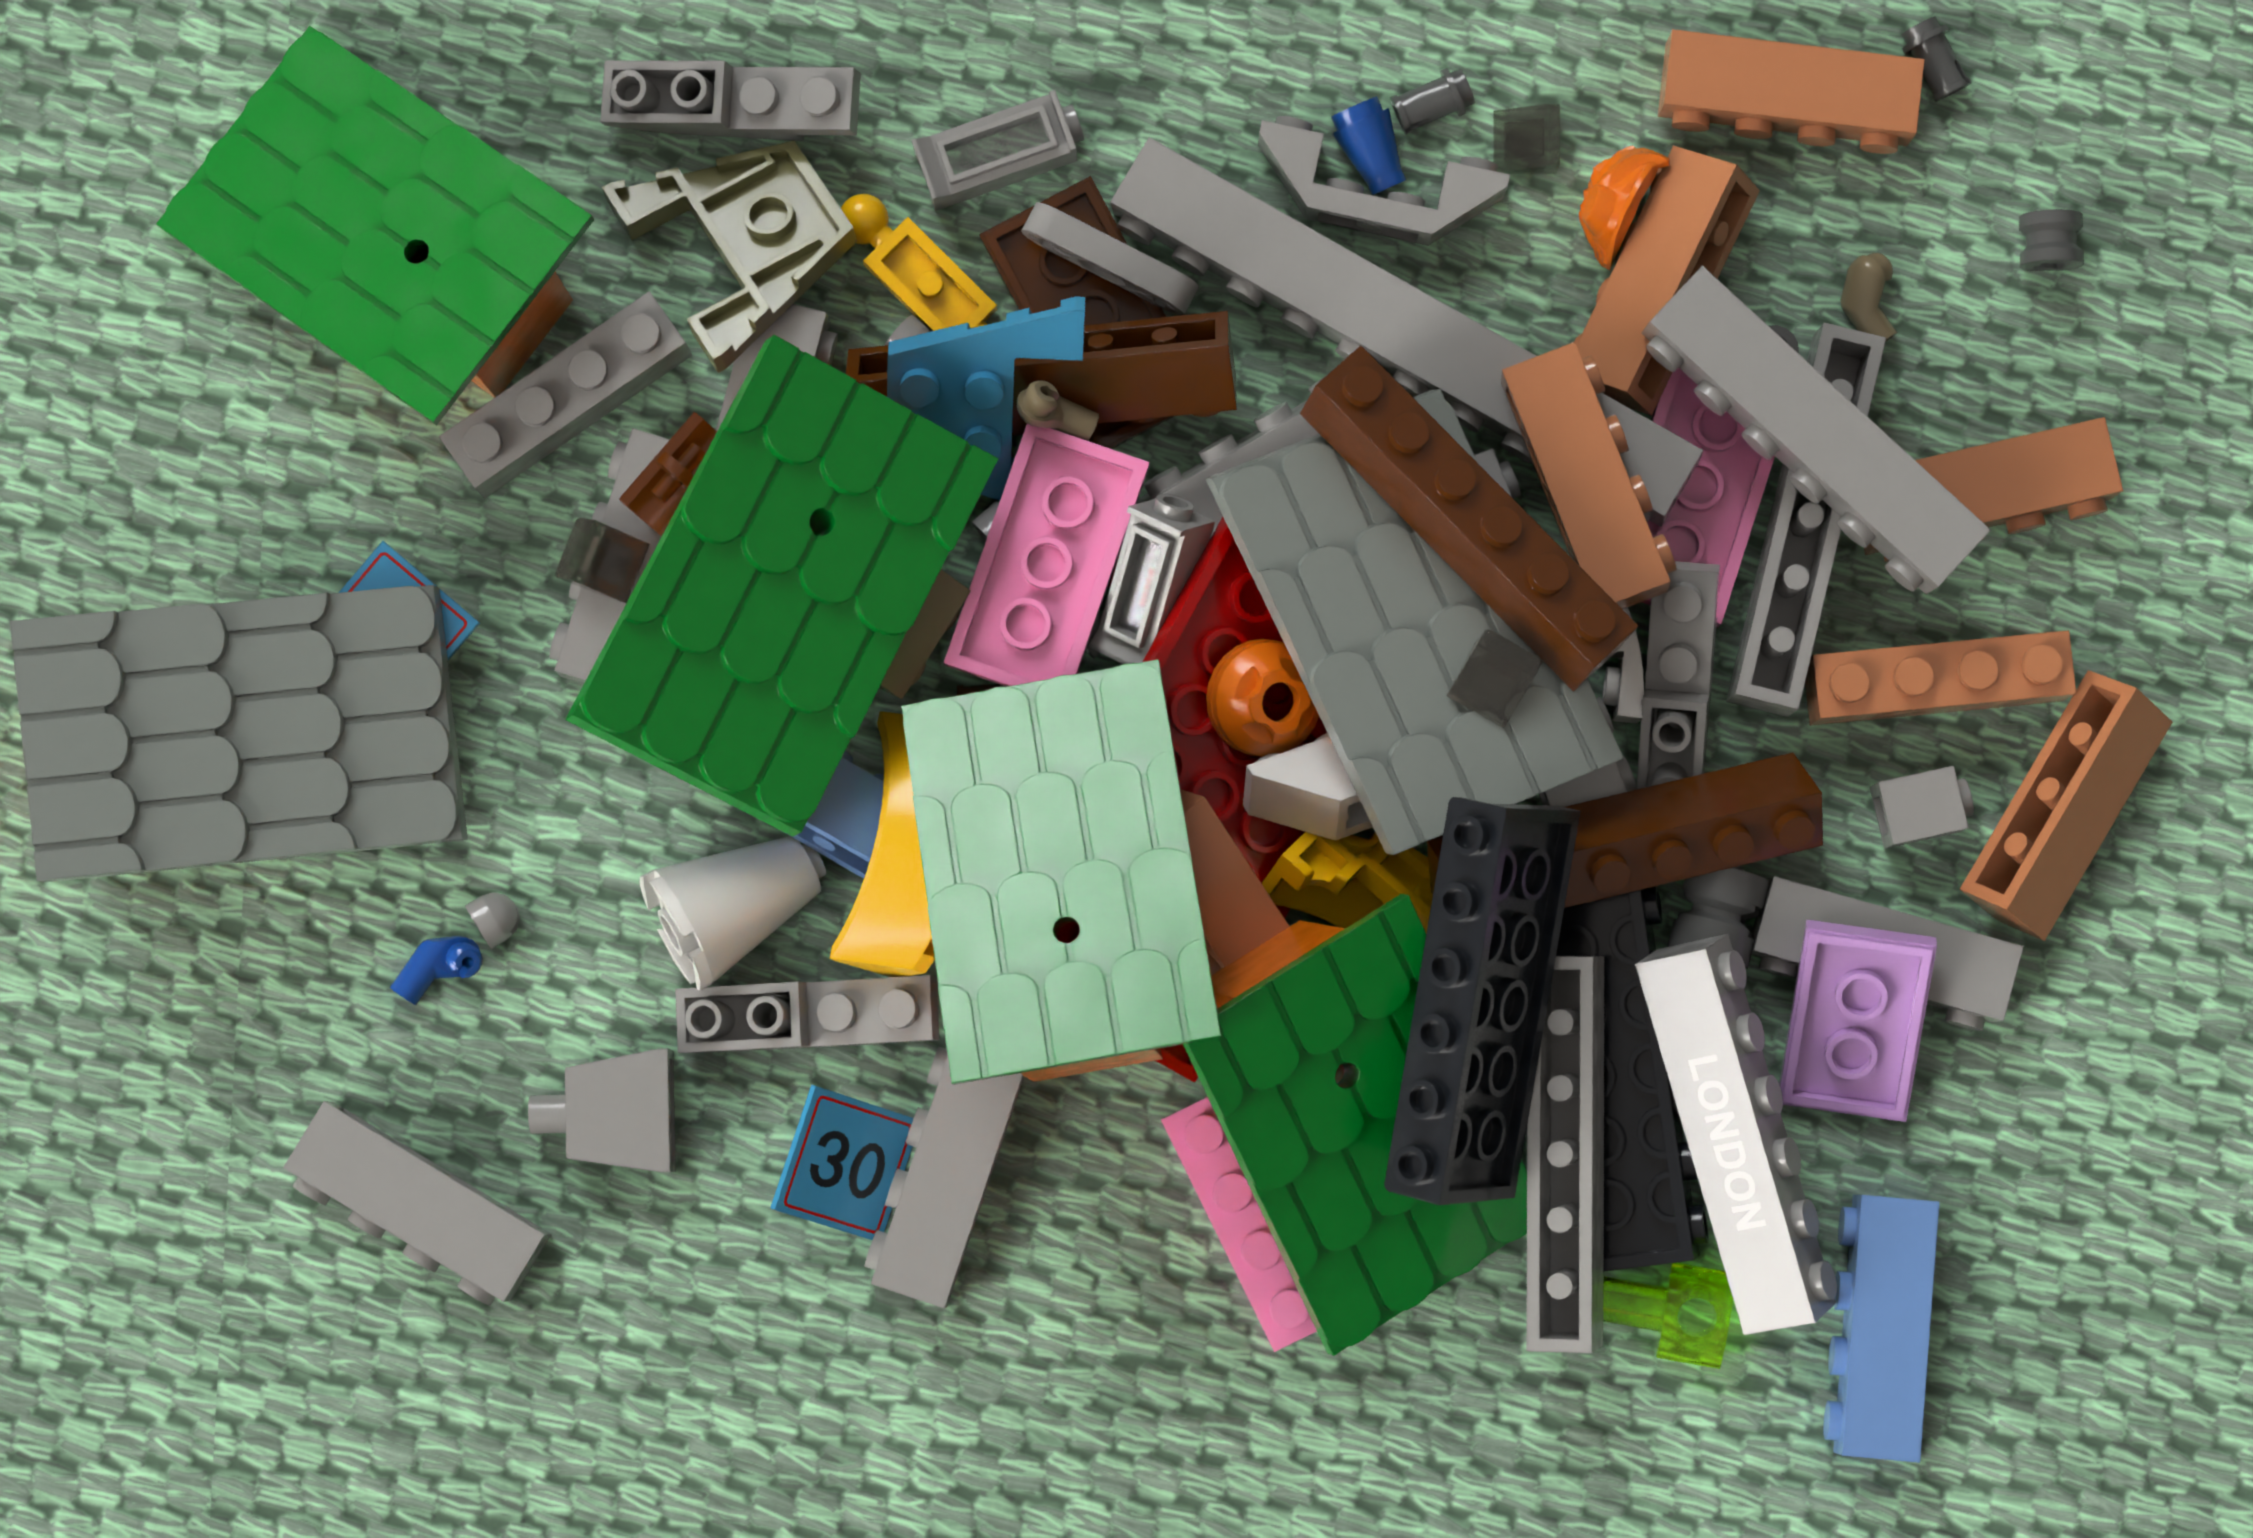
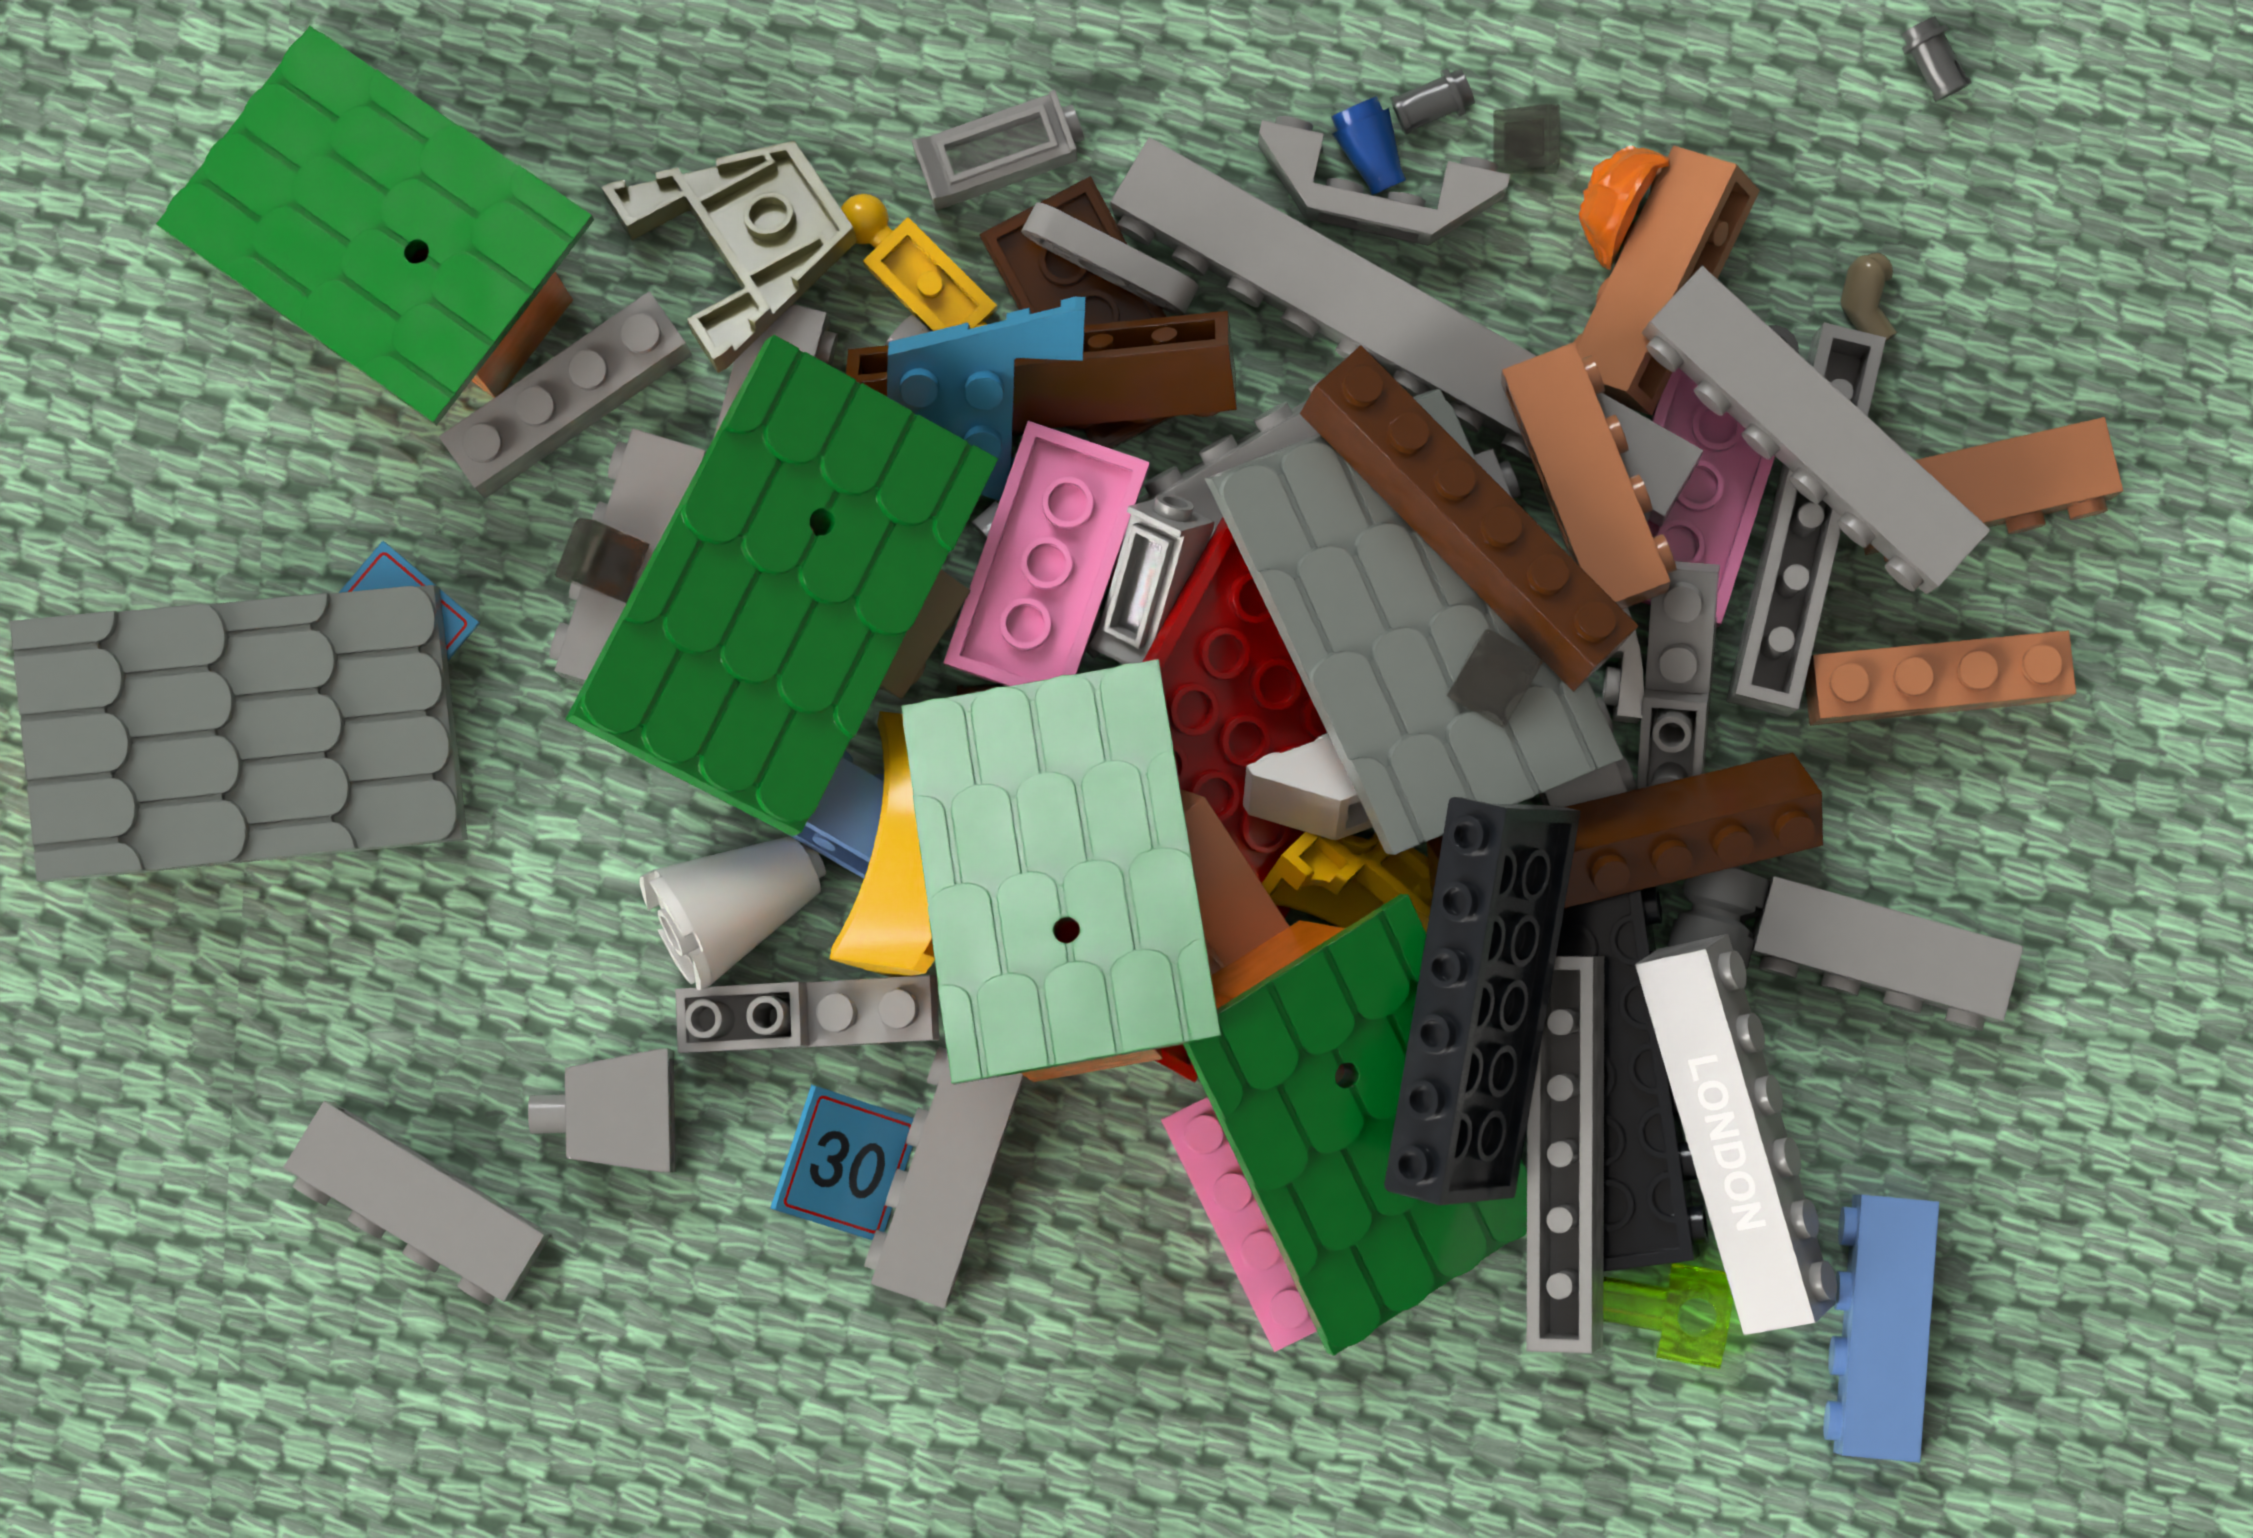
(437, 959): blue arm -> none
(494, 917): light grey hinge -> none
(666, 478): reddish brown hips -> none
(730, 100): light grey slope -> none
(1044, 407): dark tan arm -> none
(1237, 697): orange piece -> none
(1791, 90): nougat brick -> none
(1857, 1020): lavender tile -> none
(1921, 806): light grey brick -> none
(2051, 240): dark grey wheel -> none
(2066, 805): nougat brick -> none

